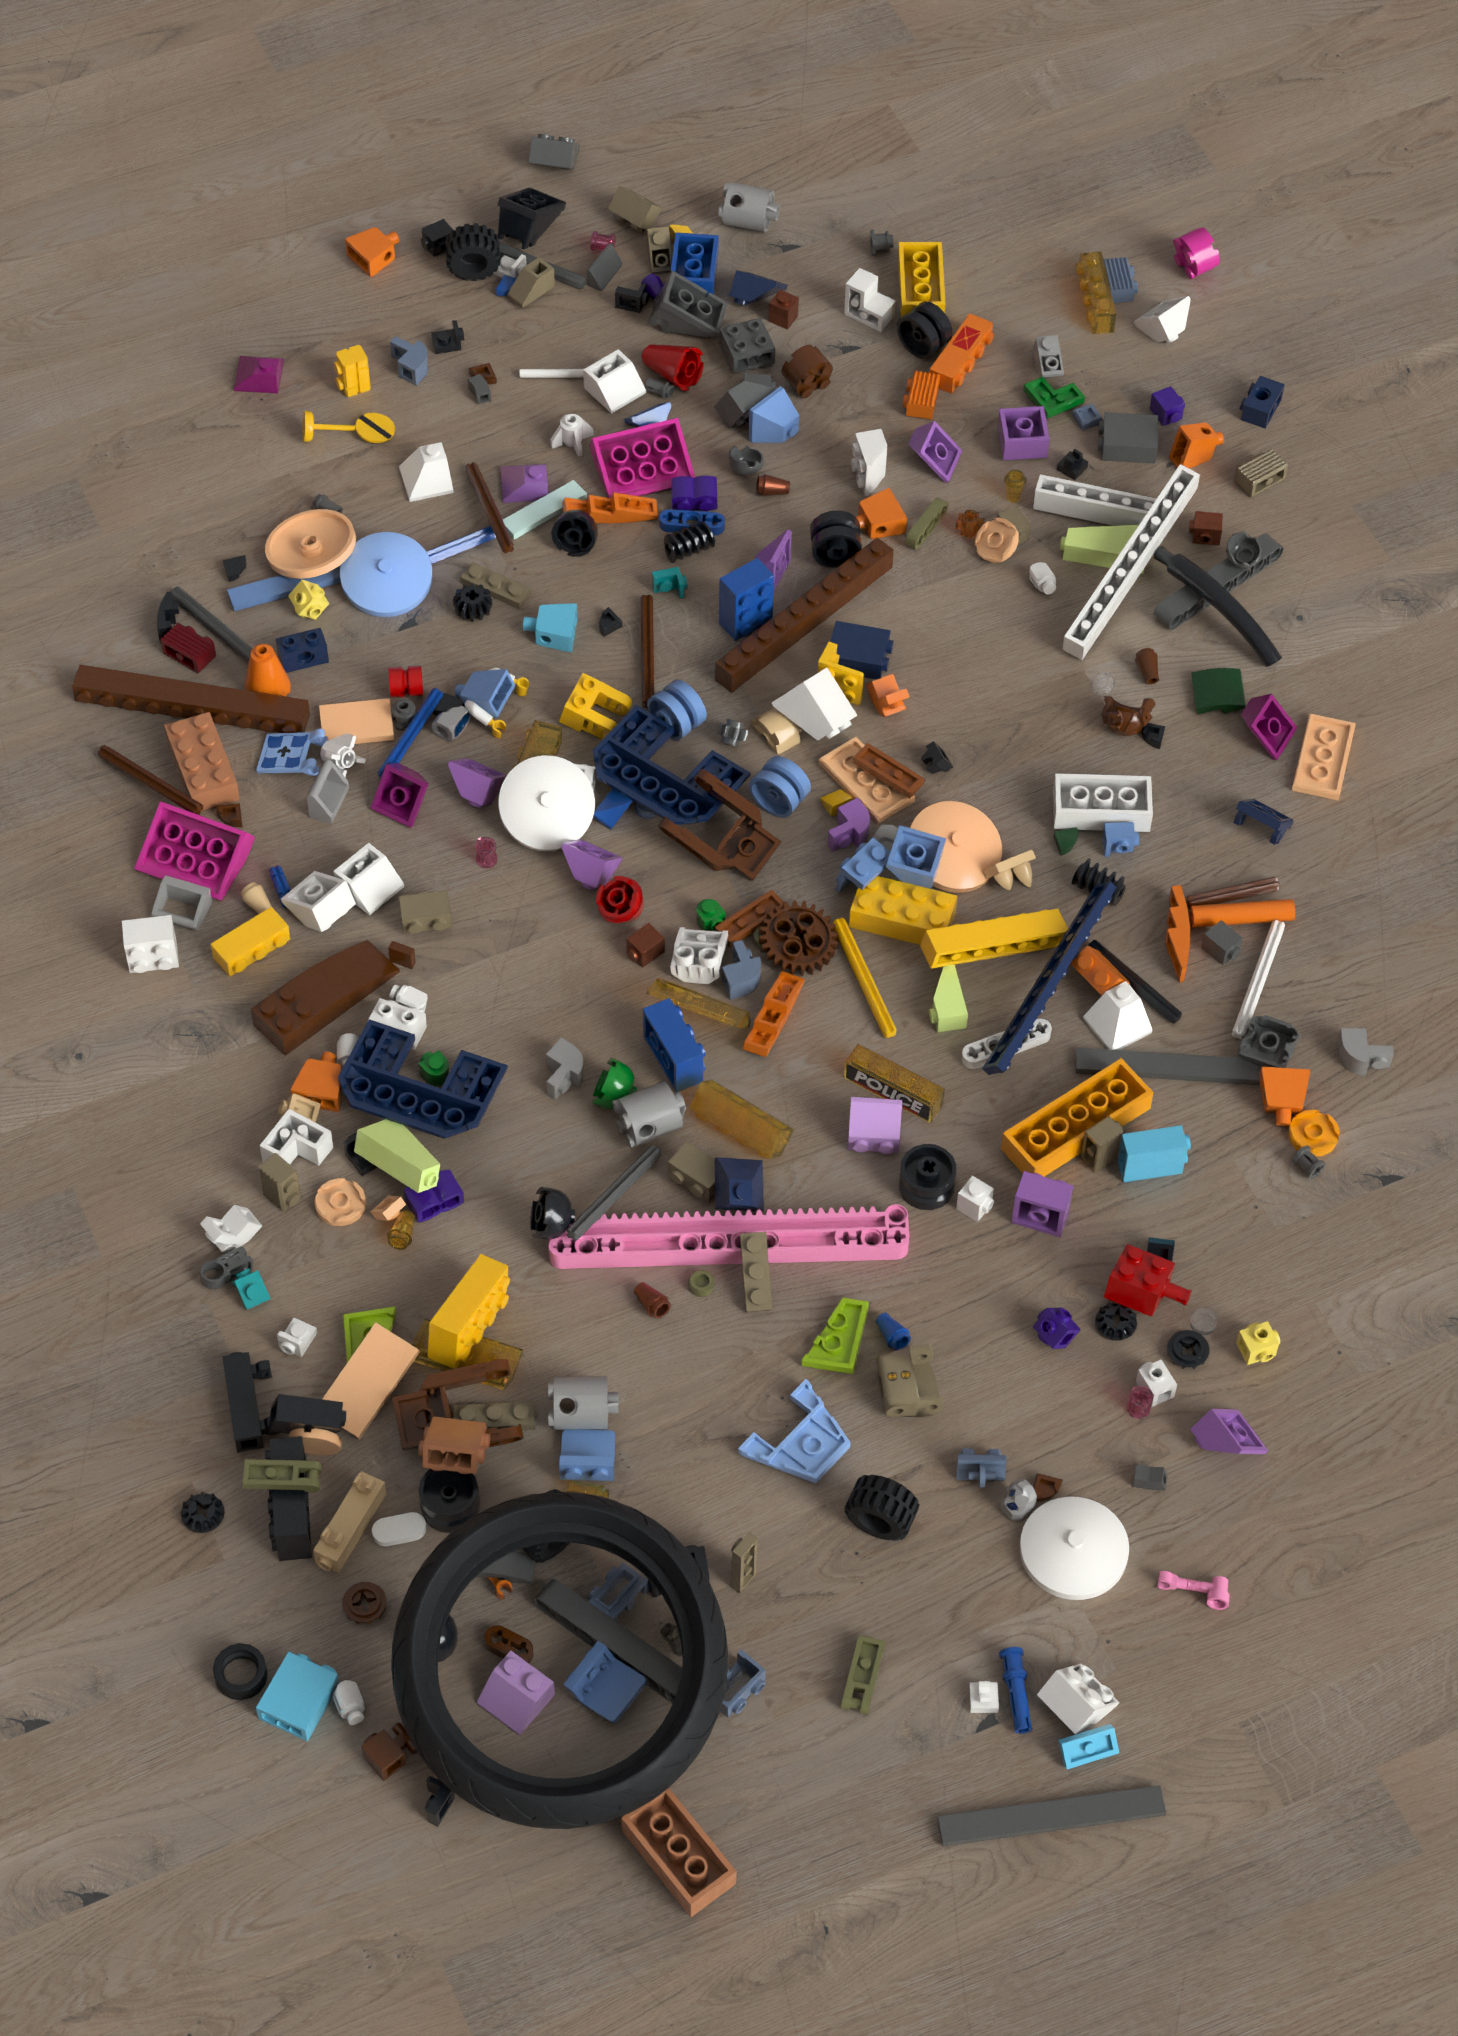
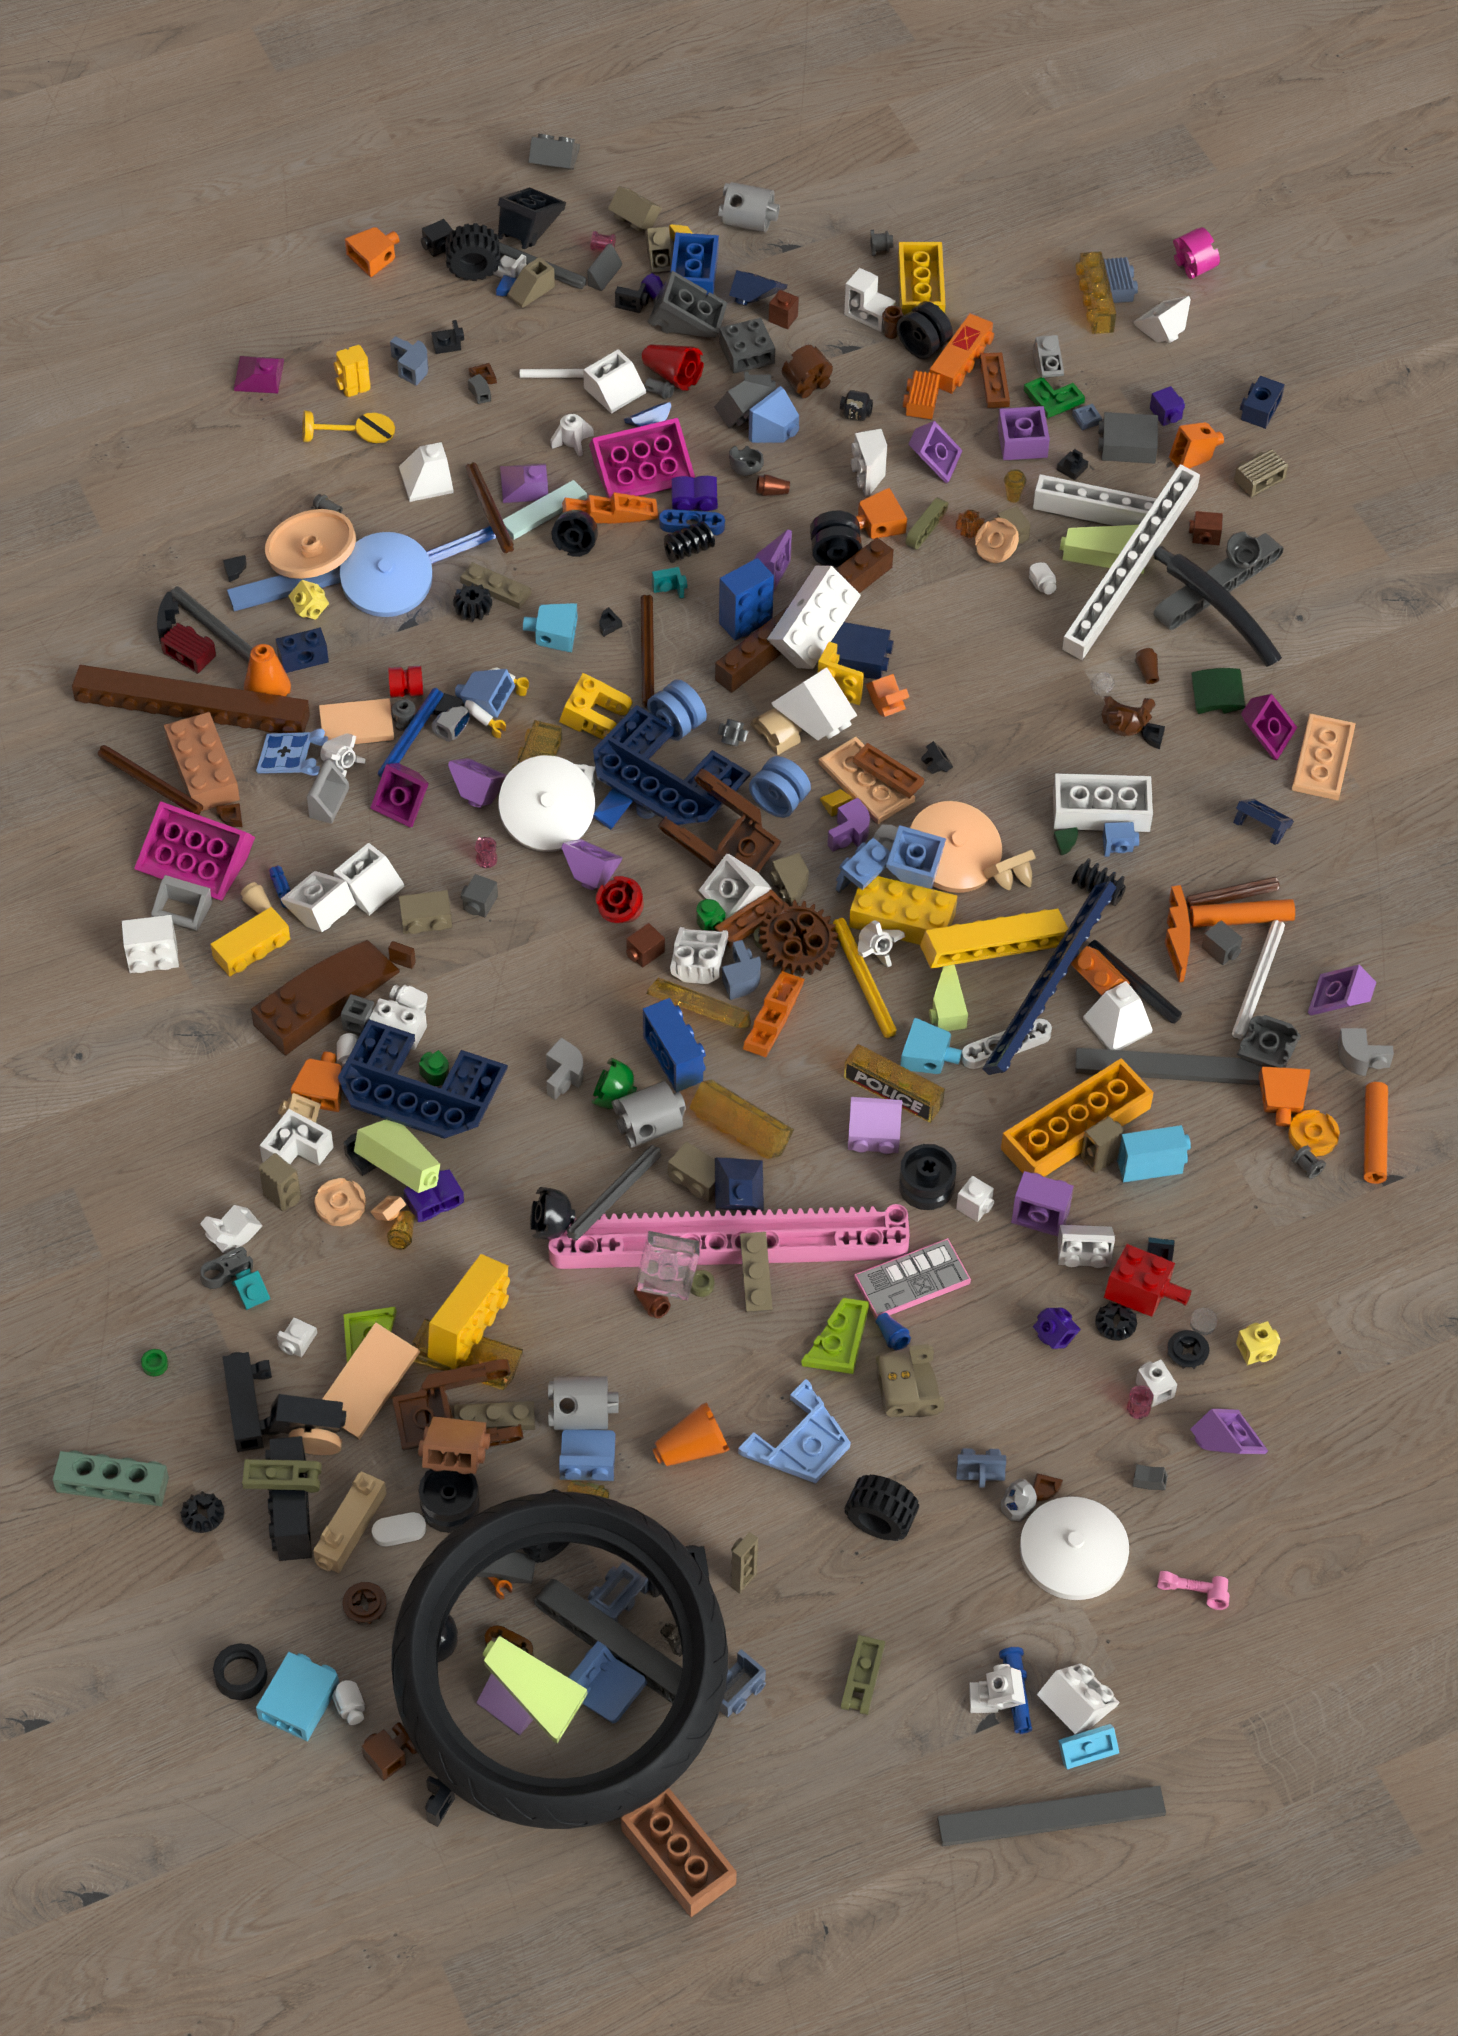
(121, 1488): none -> sand green brick
(154, 1362): none -> green tile
(356, 1014): none -> dark grey brick
(479, 895): none -> dark grey brick
(538, 1688): none -> yellowish green slope
(668, 1265): none -> clear brick
(691, 1439): none -> orange cone
(734, 885): none -> white slope
(790, 877): none -> dark tan slope
(814, 617): none -> white brick
(856, 405): none -> black head
(878, 941): none -> white brick
(890, 318): none -> reddish brown cone
(912, 1278): none -> tile
(928, 1048): none -> medium azure torso
(994, 380): none -> dark orange plate
(1006, 1694): none -> white brick
(1085, 1245): none -> white slope
(1342, 989): none -> medium lavender slope
(1376, 1132): none -> orange piece

